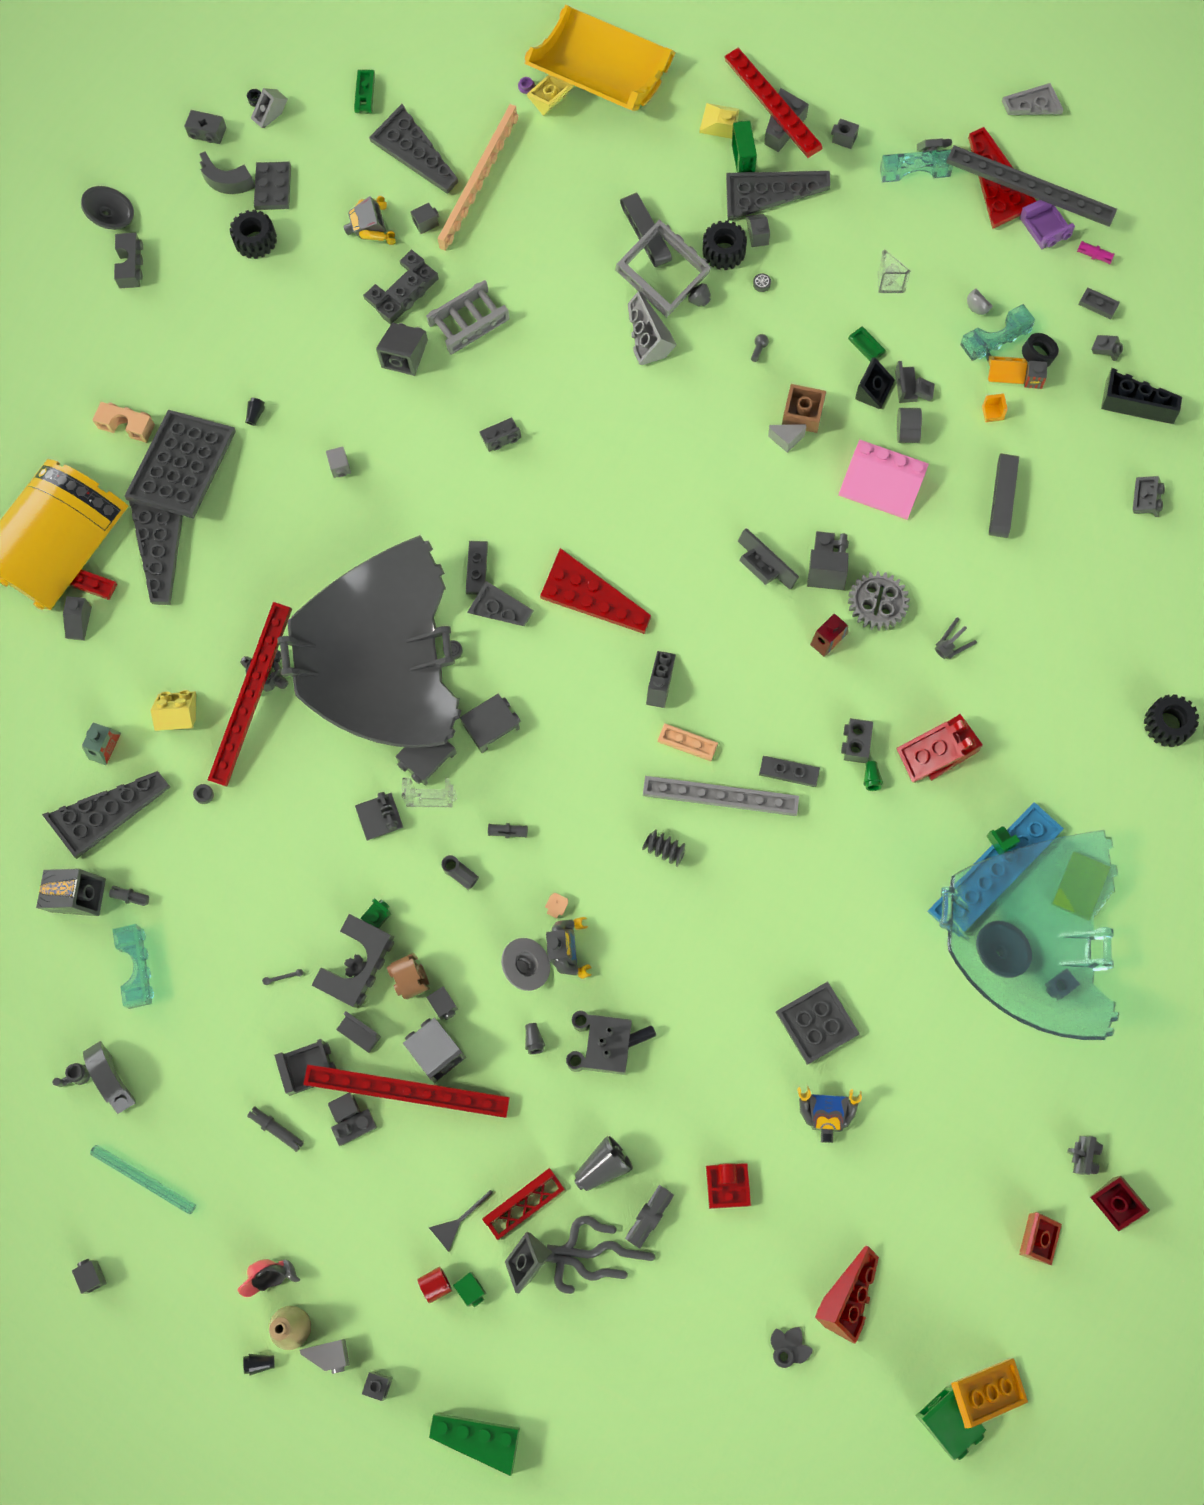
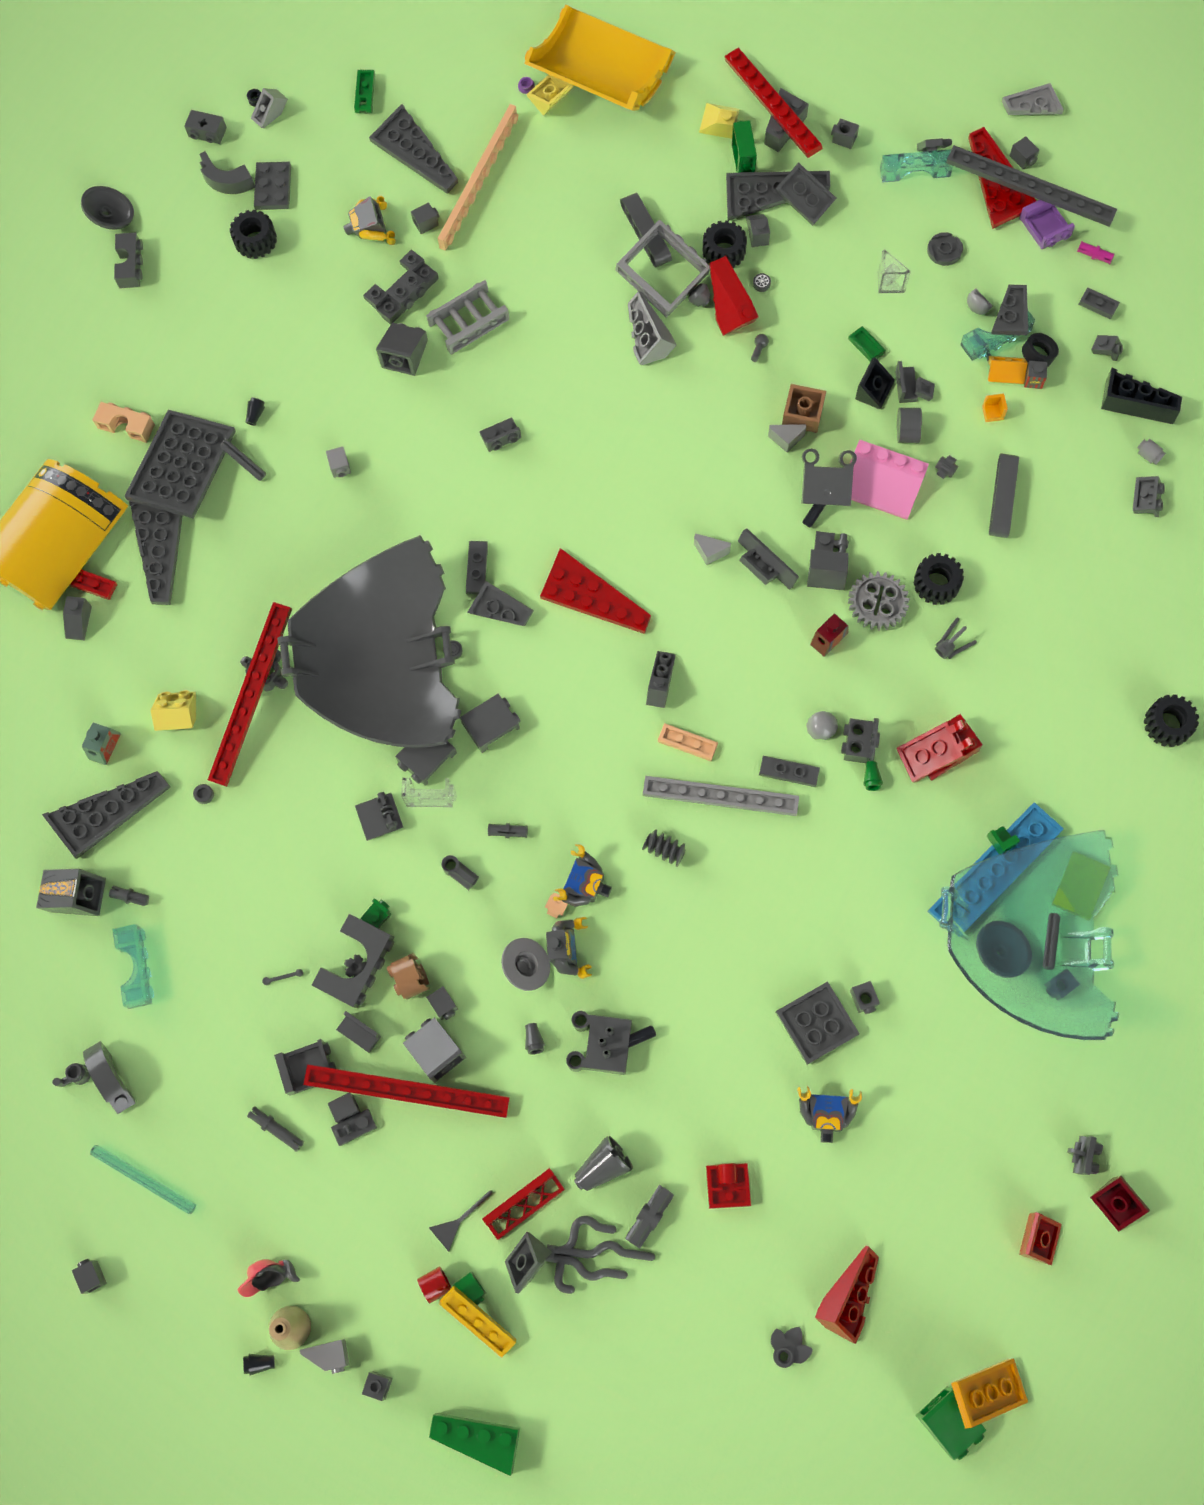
(243, 460): none -> dark grey axle
(477, 1321): none -> yellow plate
(583, 881): none -> torso
(711, 548): none -> light grey slope
(732, 303): none -> red wedge
(805, 194): none -> dark grey plate
(822, 725): none -> light grey hair
(826, 485): none -> dark grey piece
(865, 988): none -> dark grey brick
(874, 739): none -> dark grey wheel
(944, 566): none -> black tyre
(945, 249): none -> dark grey tile
(946, 466): none -> dark grey gear
(1013, 313): none -> dark grey wing
(1024, 153): none -> dark grey brick
(1051, 941): none -> dark grey axle
(1151, 451): none -> light grey brick

